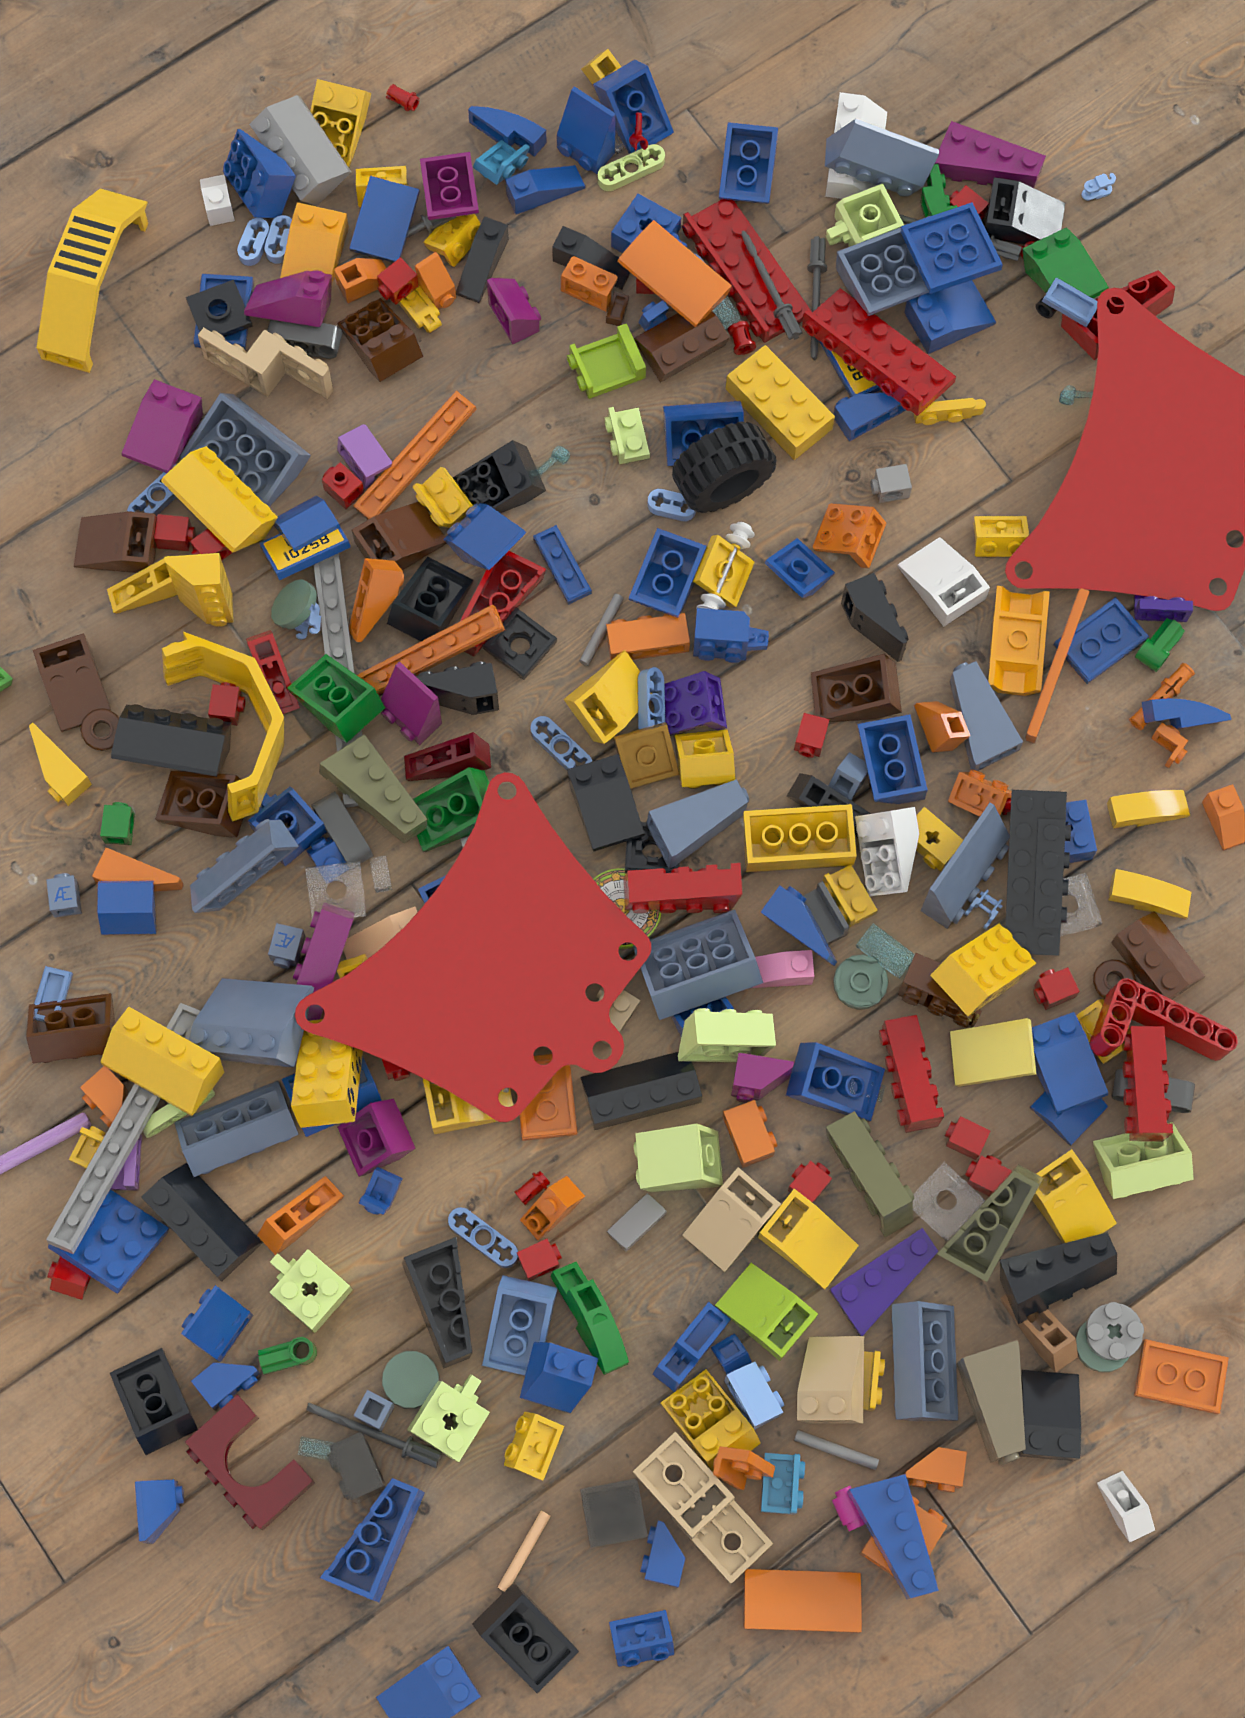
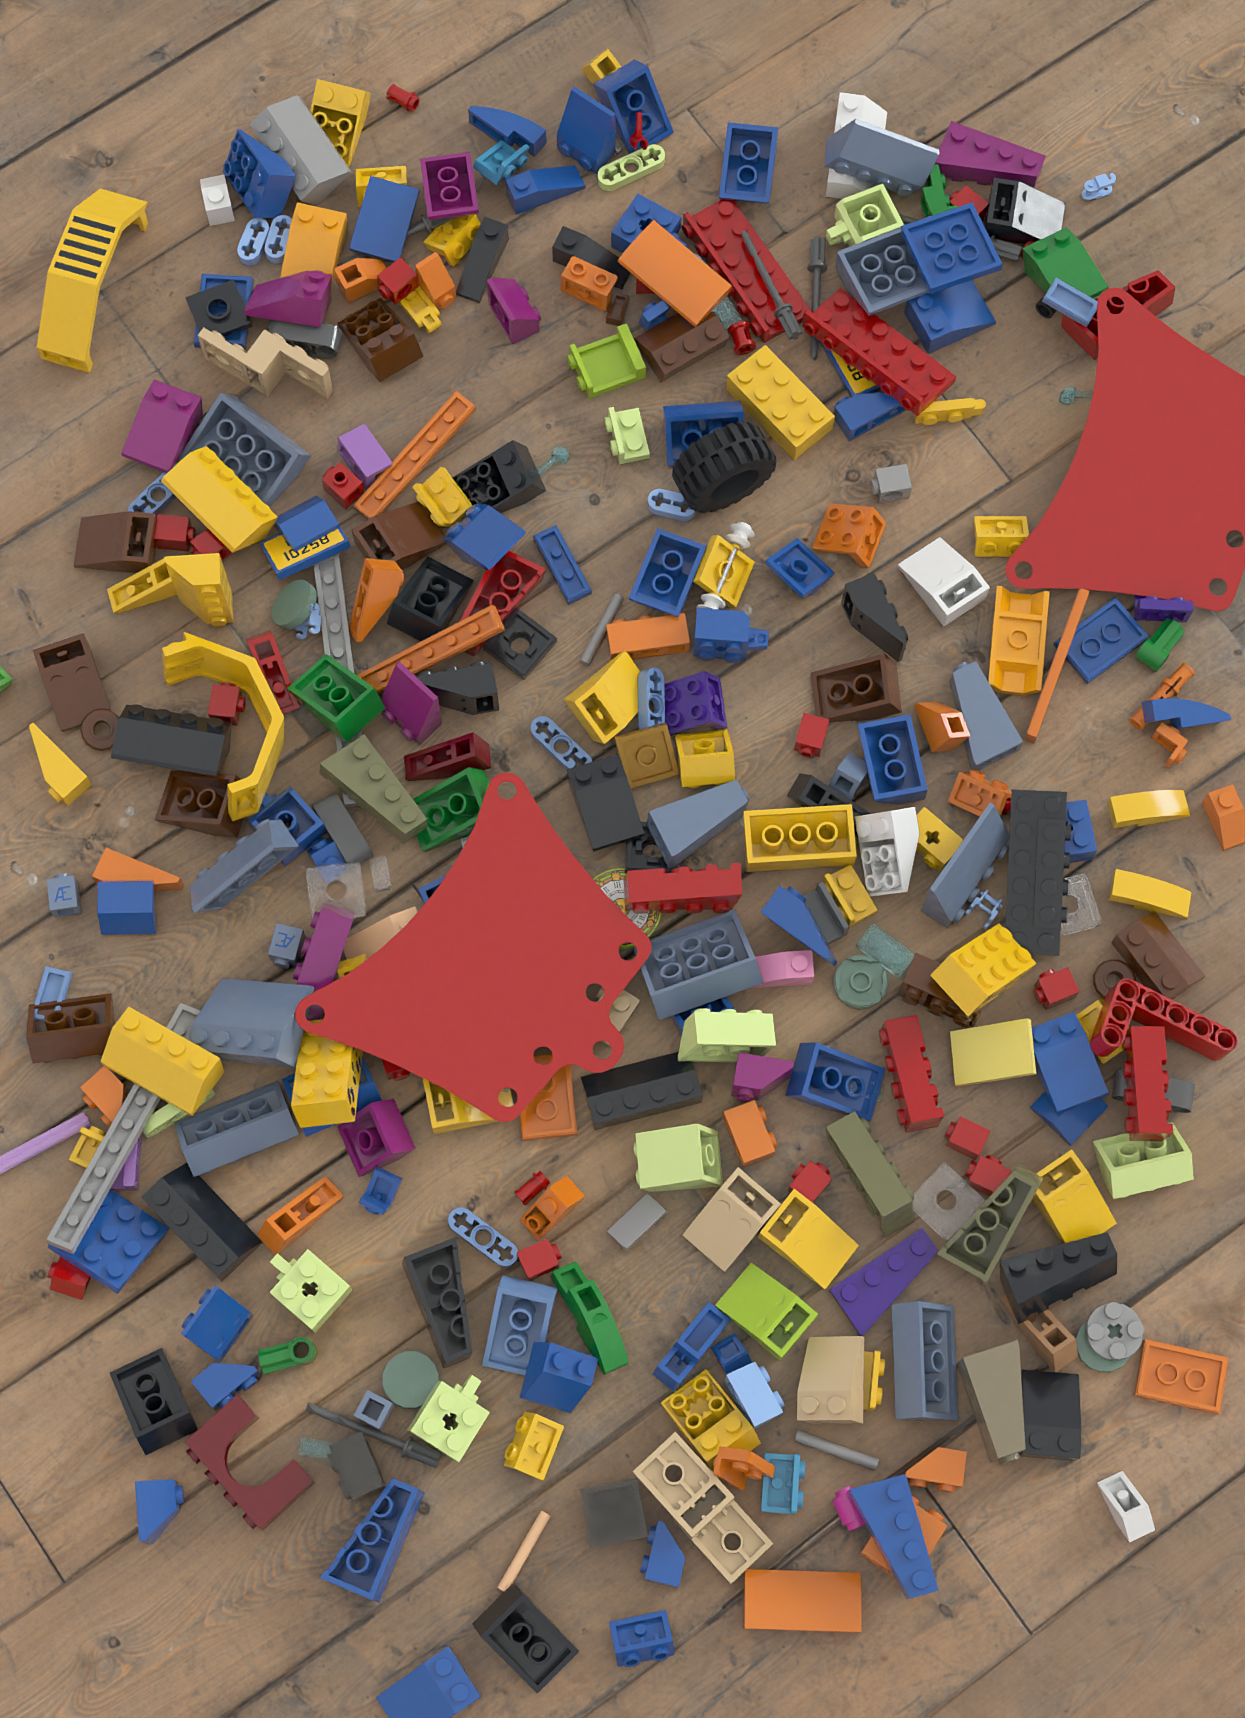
(117, 824): green brick -> none

